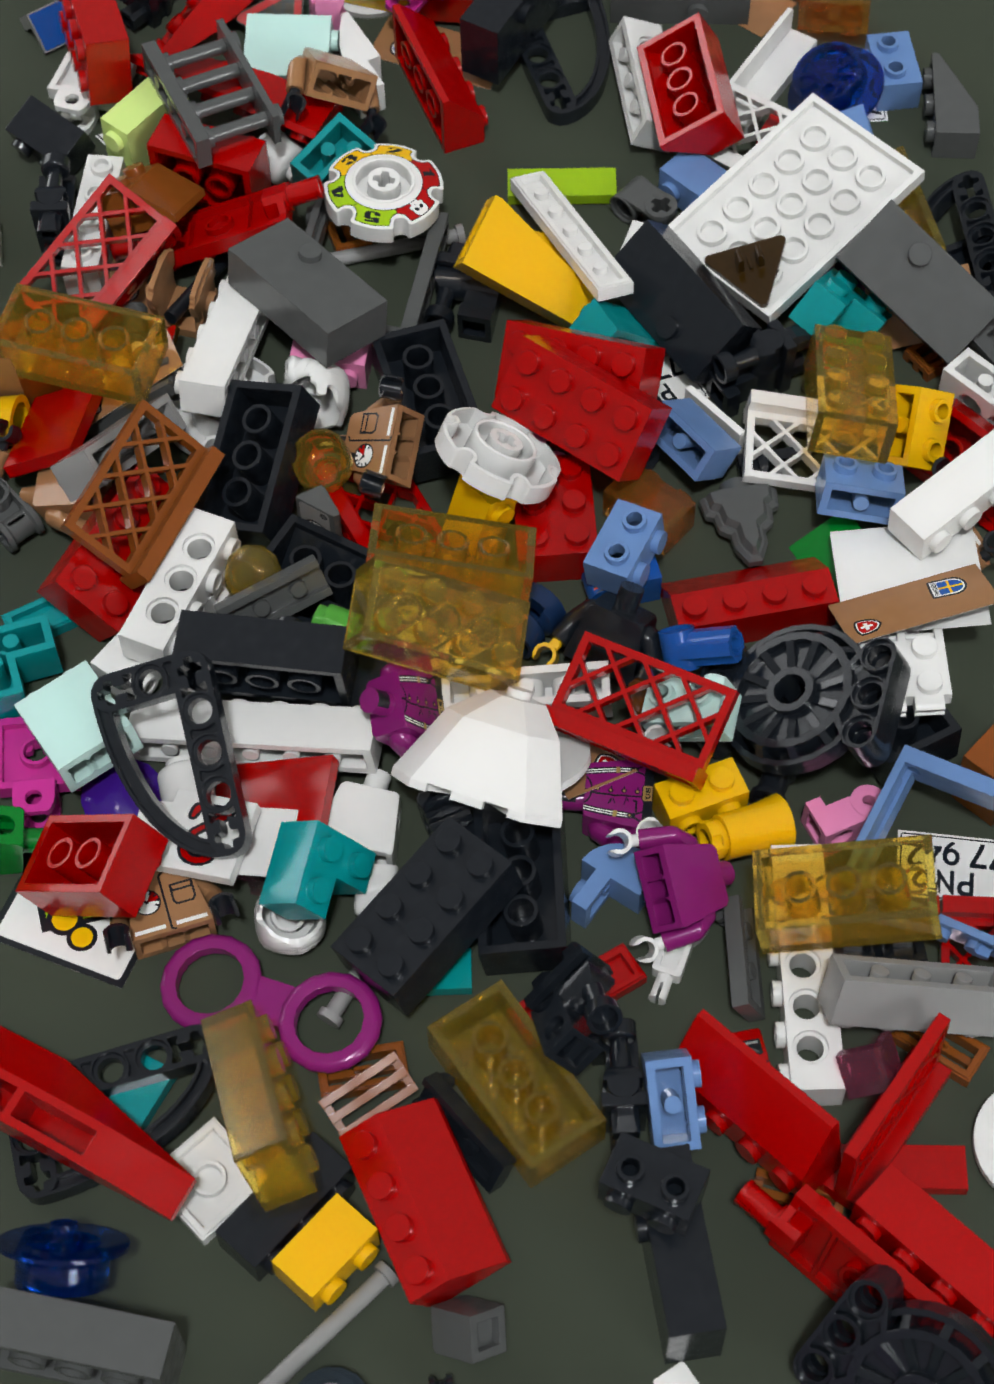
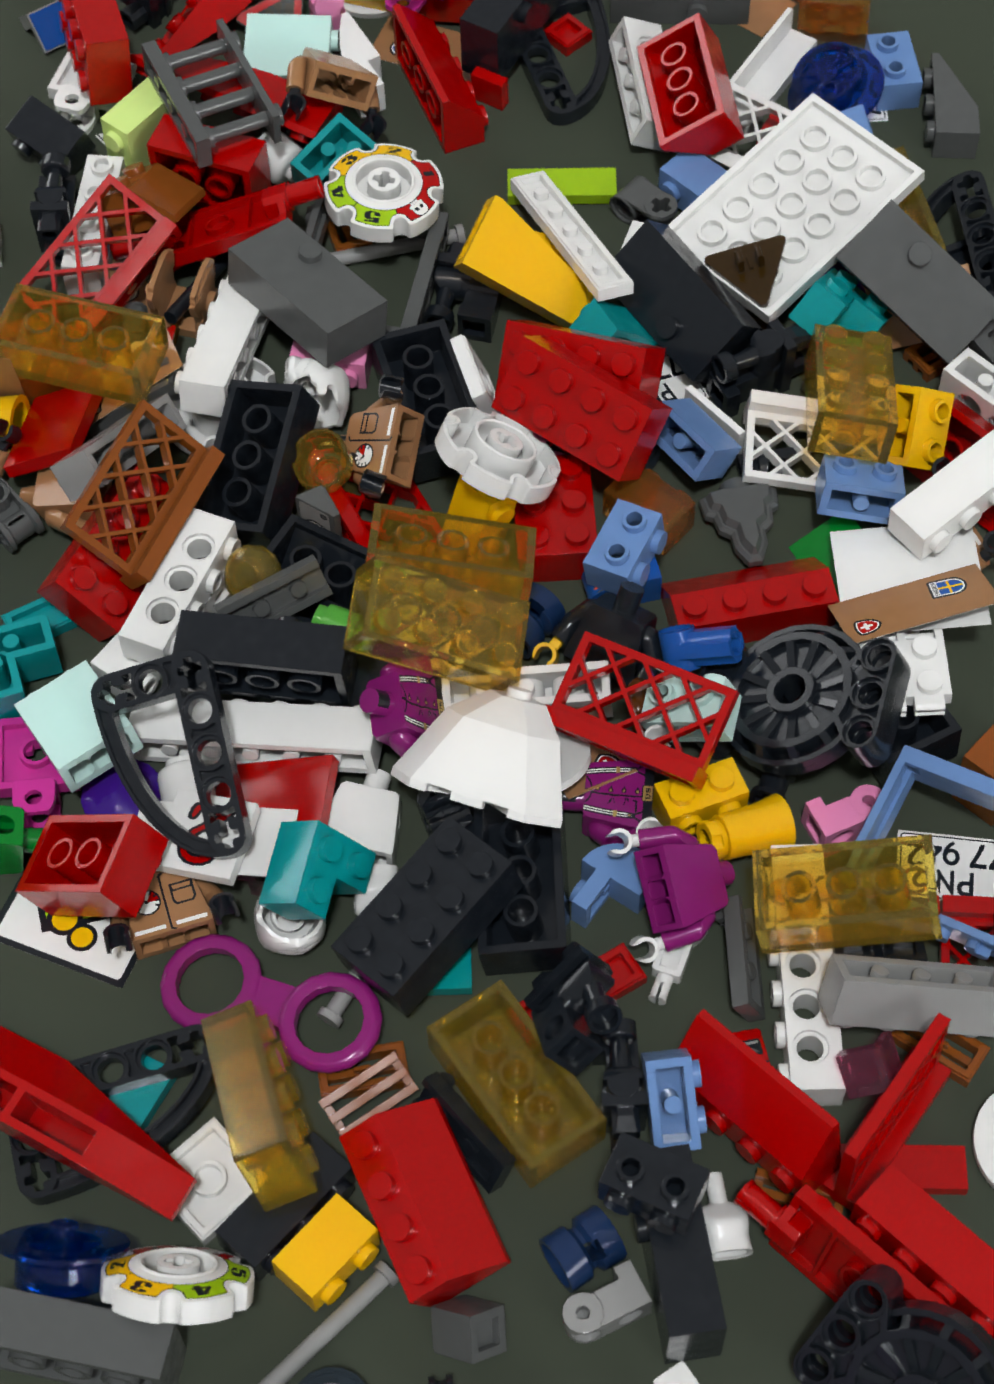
(177, 1285): none -> white piece
(475, 374): none -> white tile
(490, 88): none -> red tile
(568, 34): none -> red tile
(571, 1260): none -> dark blue wheel
(608, 1308): none -> light grey leg
(725, 1223): none -> white piece

